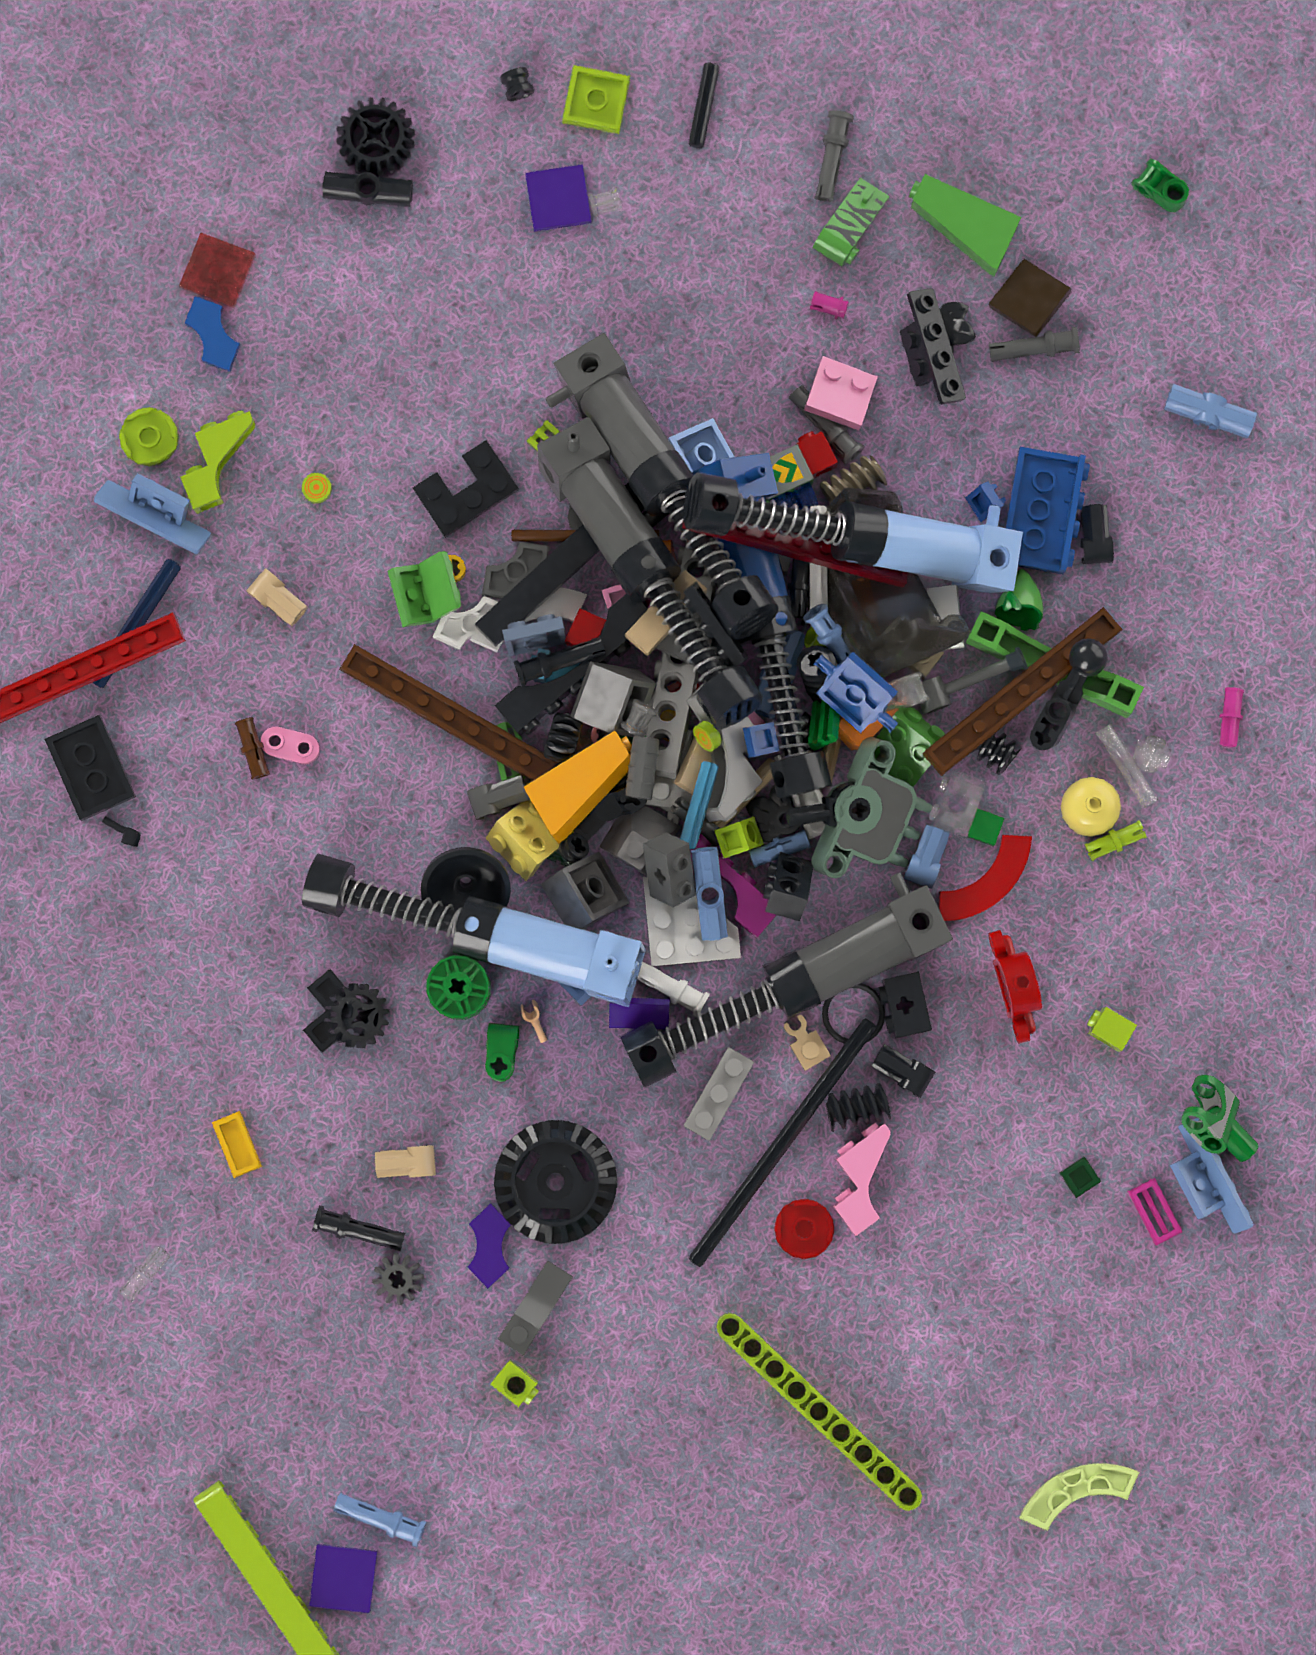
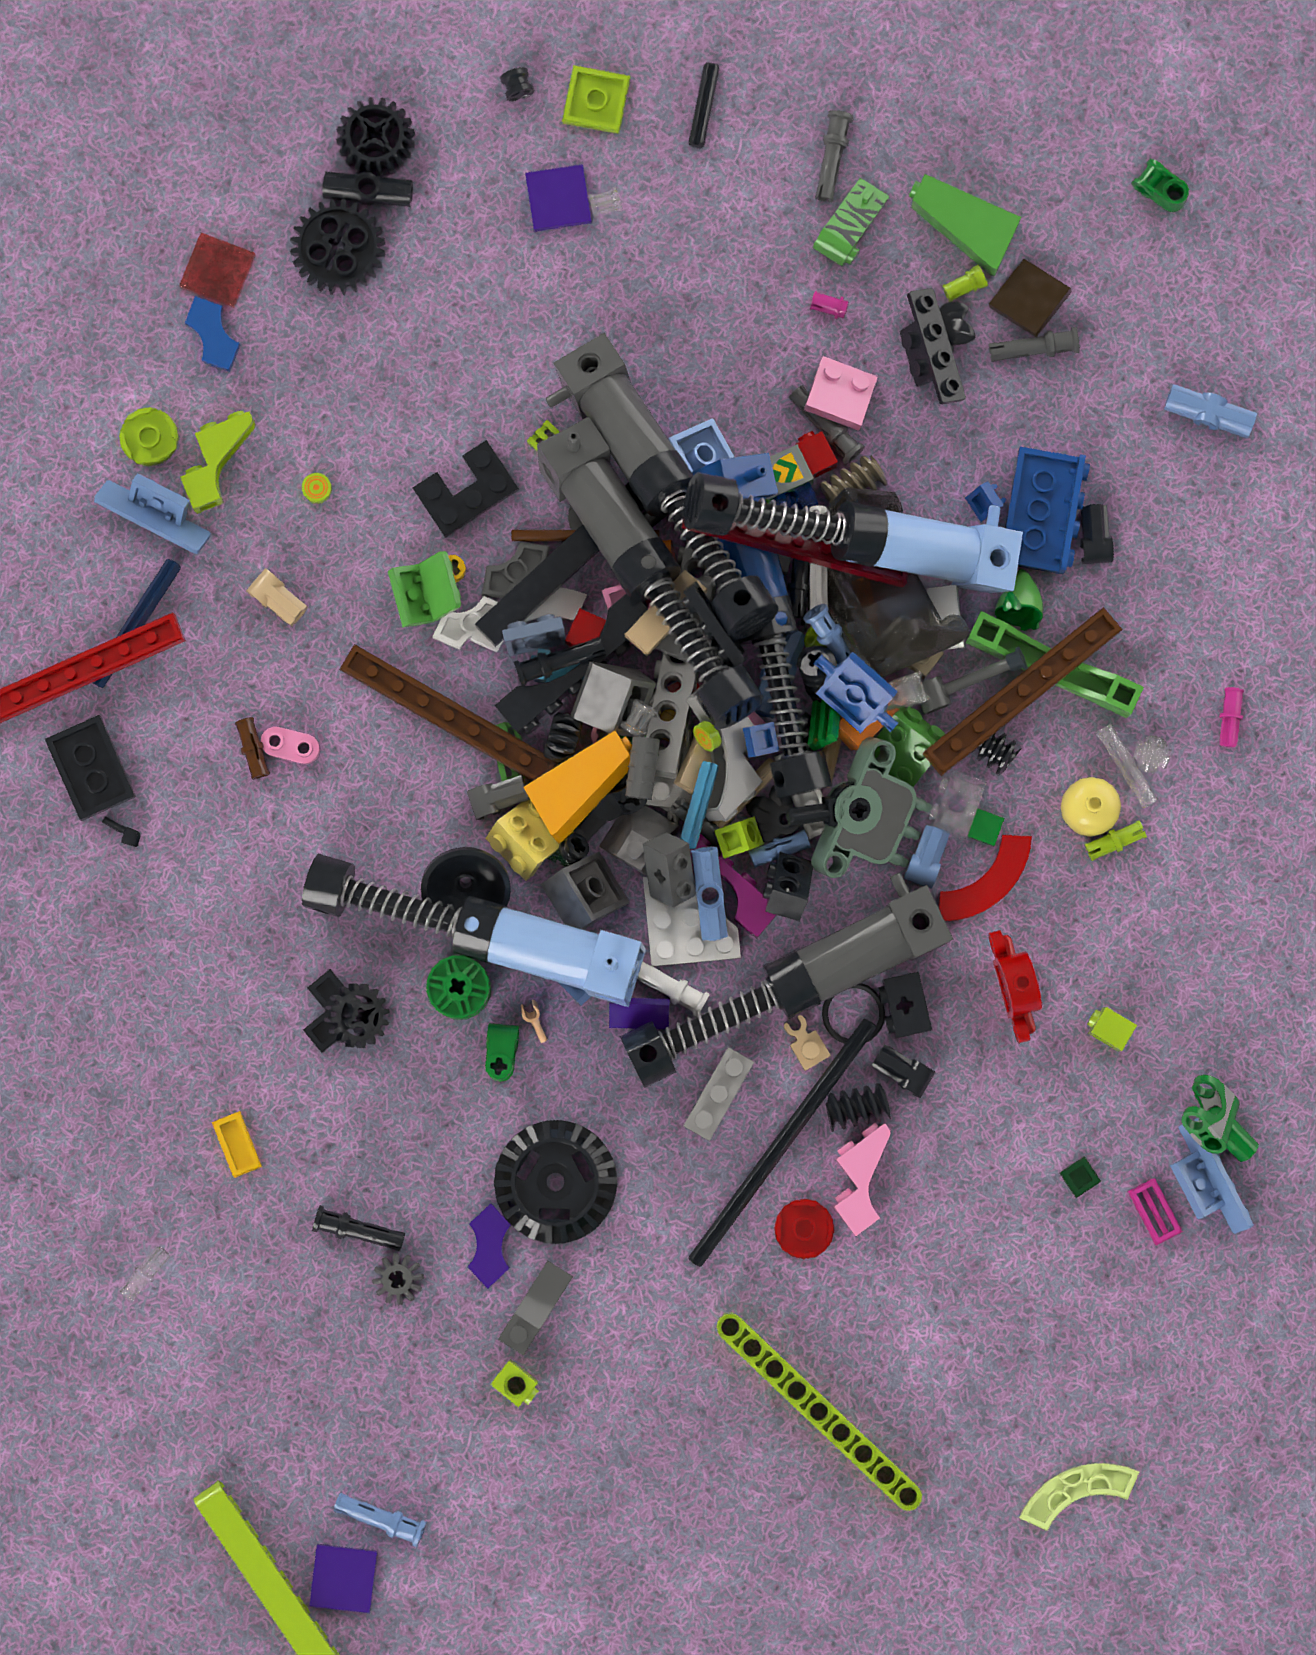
(362, 255): none -> black gear
(414, 1162): tan piece -> none
(970, 281): none -> lime pin
(1087, 659): black beam -> none

